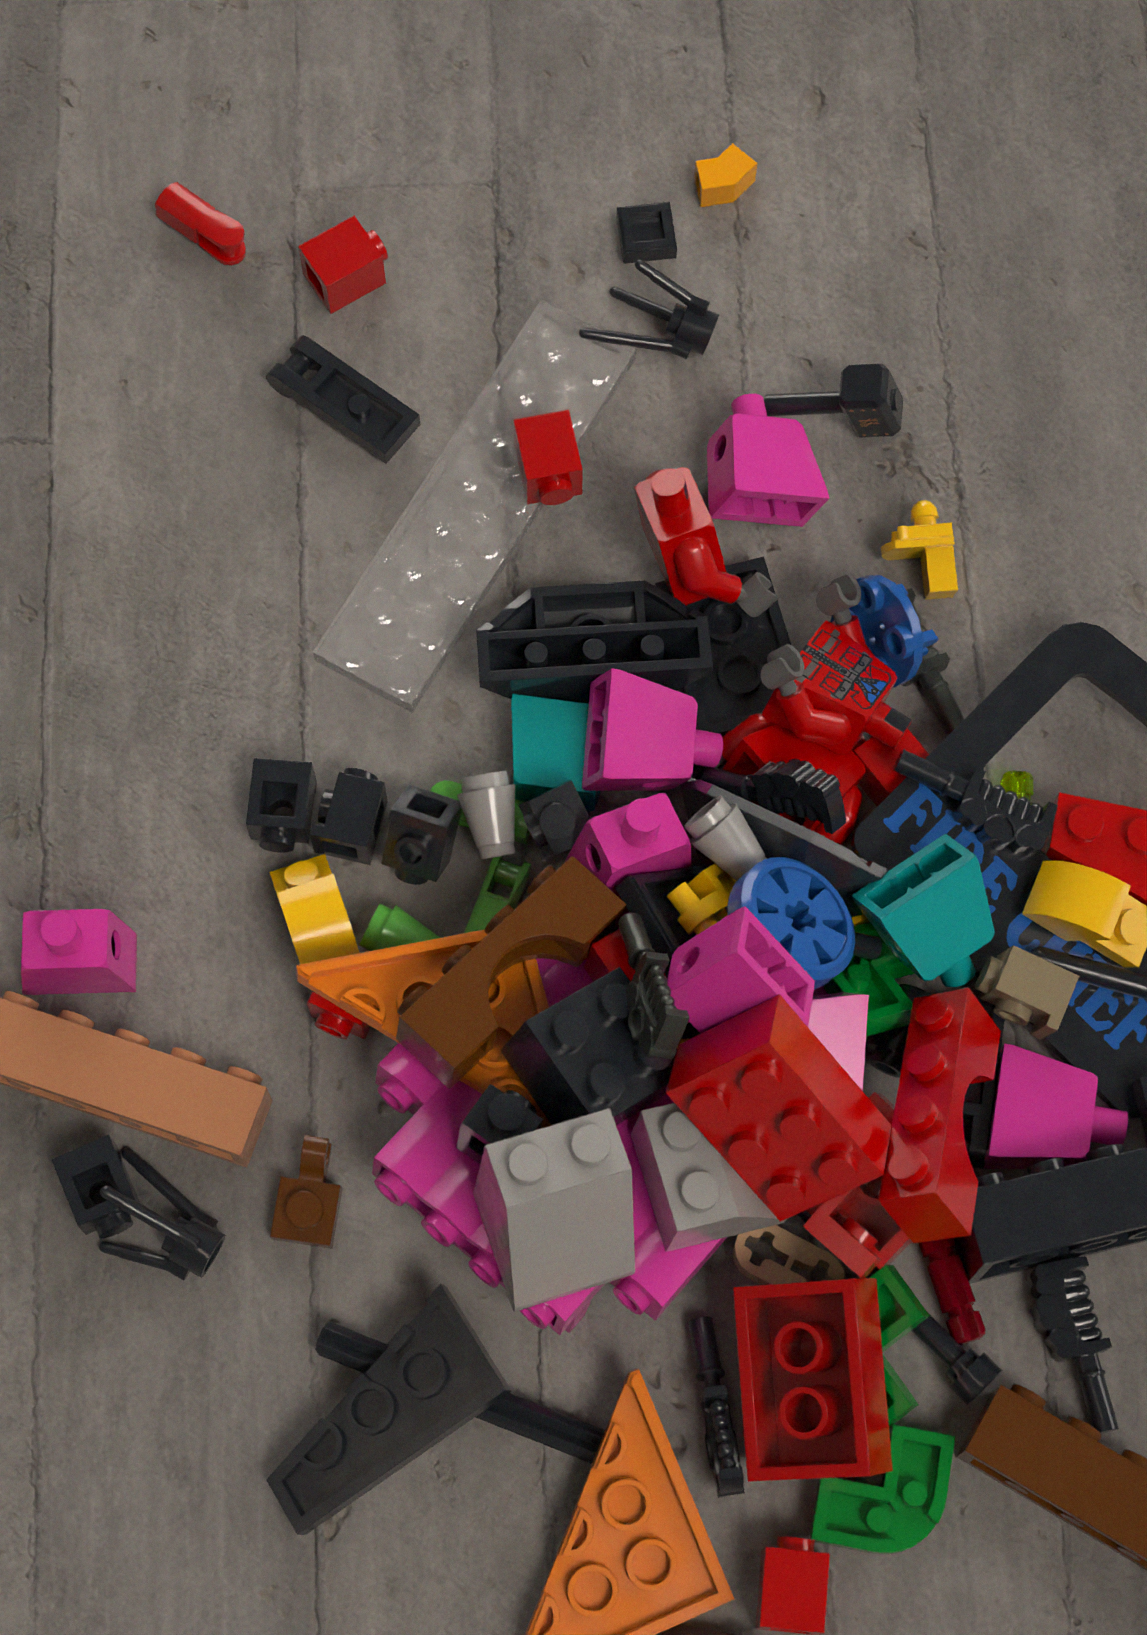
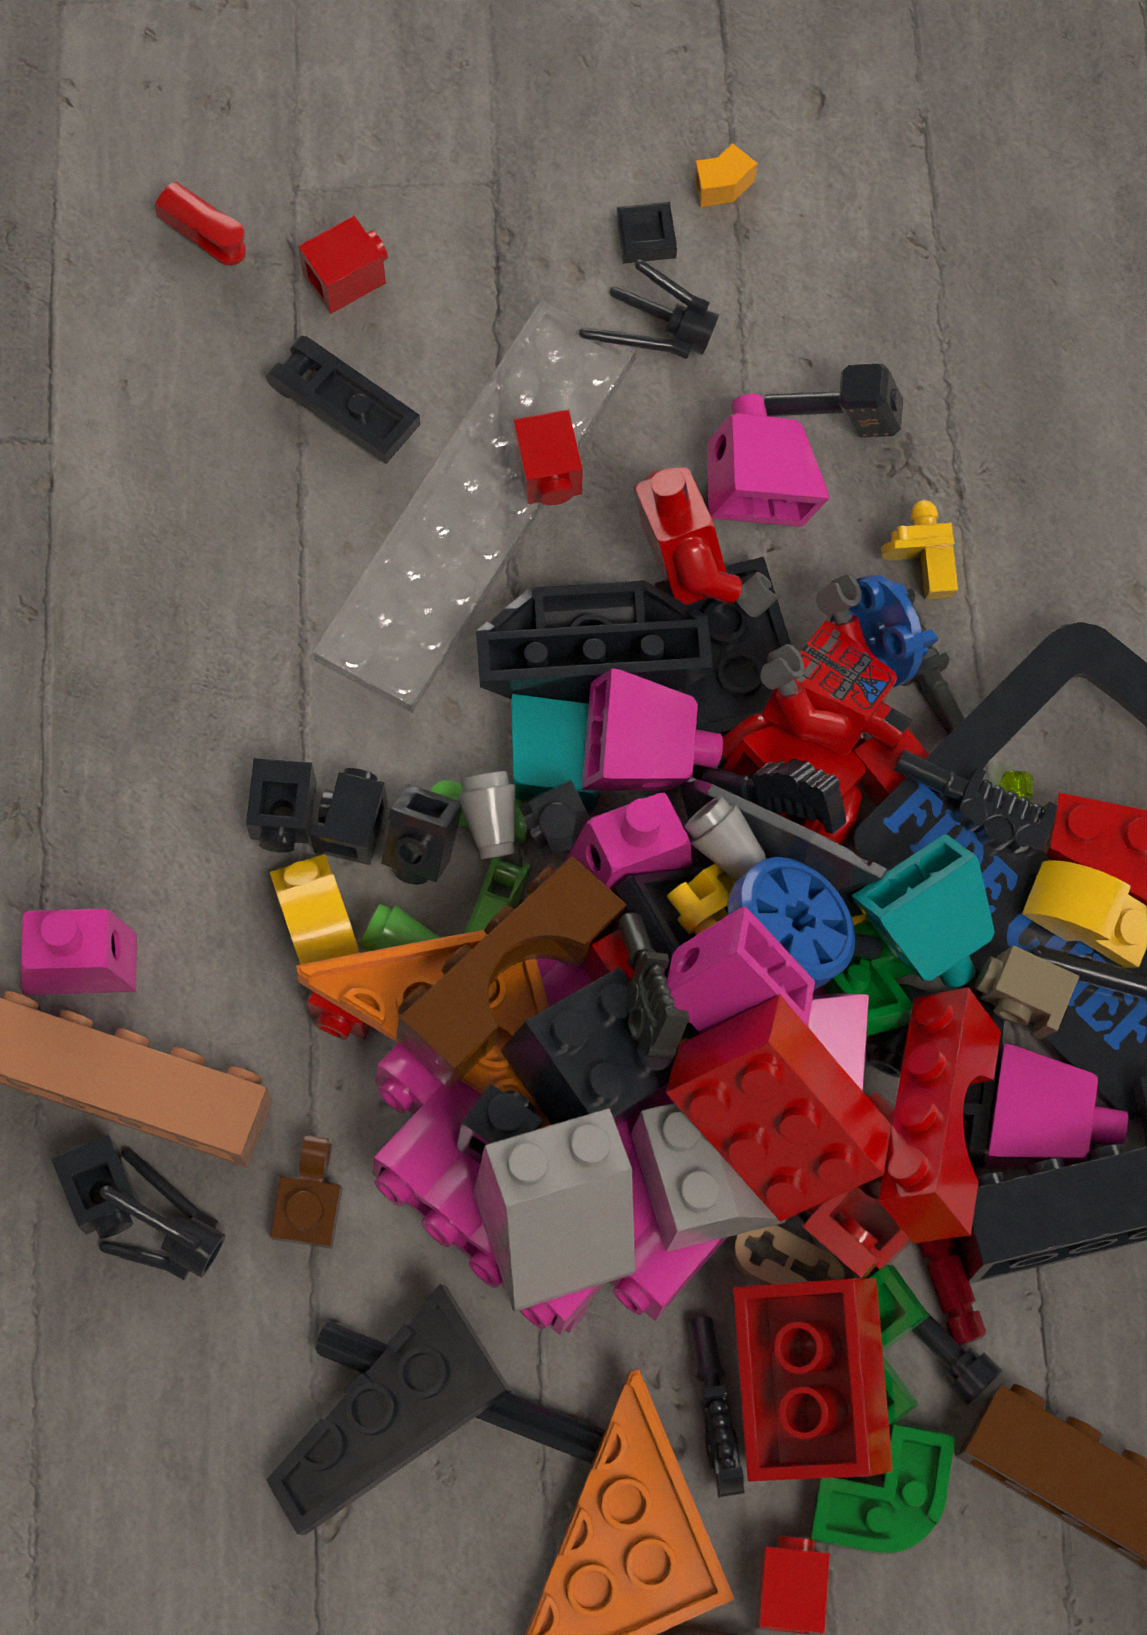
(1070, 1331): black piece -> none

